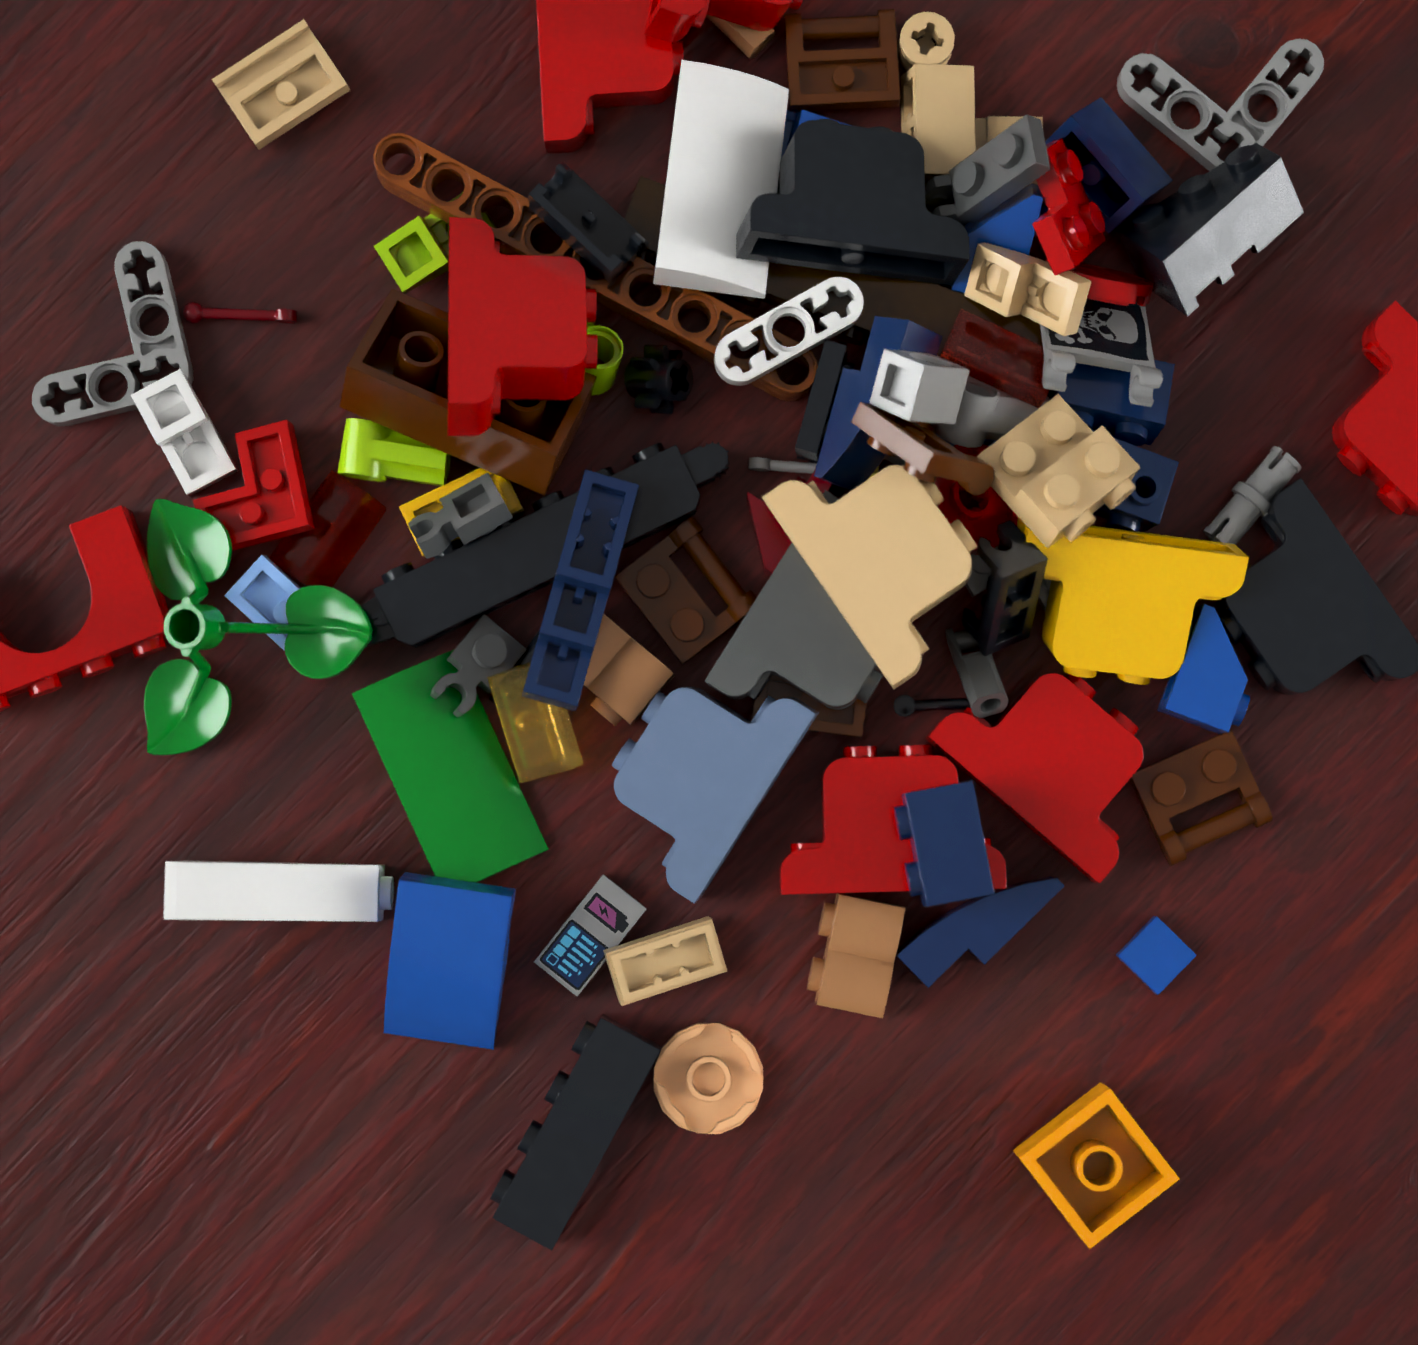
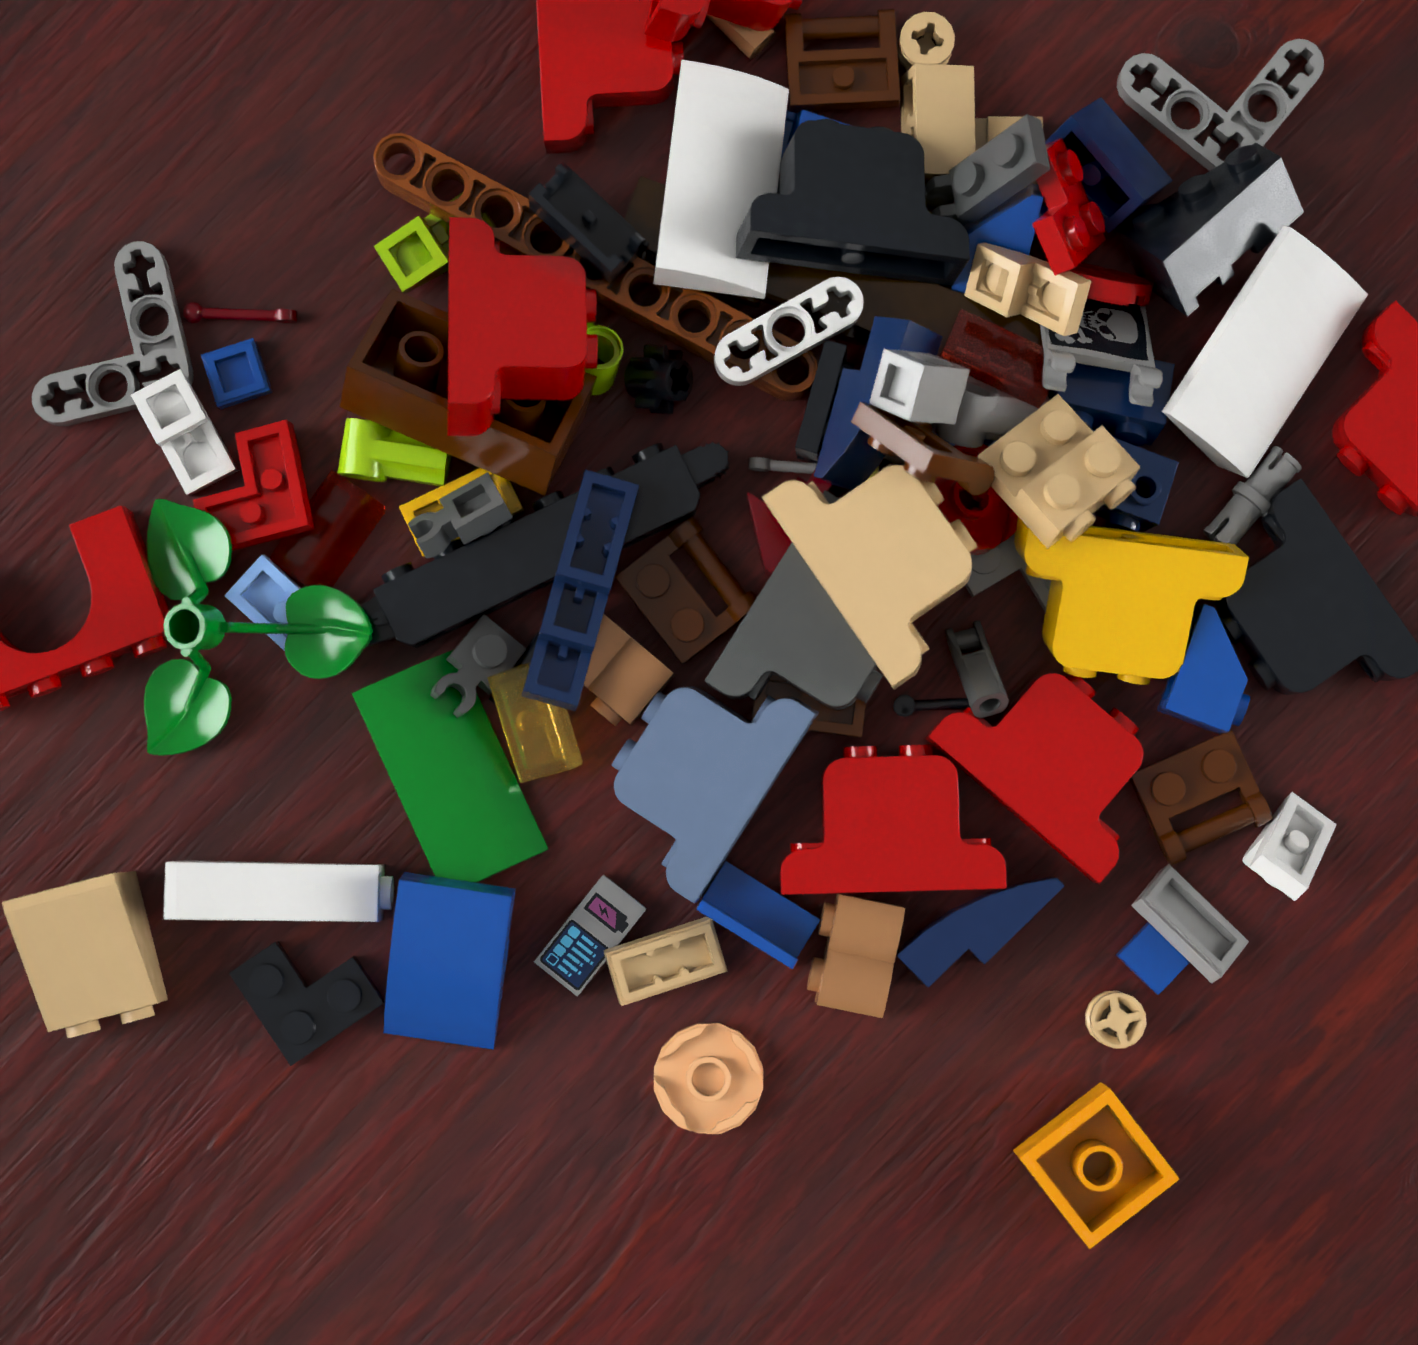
(88, 952): none -> tan slope
(236, 373): none -> blue tile
(281, 84): tan plate -> none
(299, 1014): none -> black plate
(576, 1131): black brick -> none
(758, 914): none -> blue panel
(945, 844): dark blue brick -> none
(1011, 590): black hinge -> none
(1125, 1018): none -> tan wheel
(1190, 923): none -> light grey tile
(1264, 352): none -> white slope
(1290, 846): none -> white slope

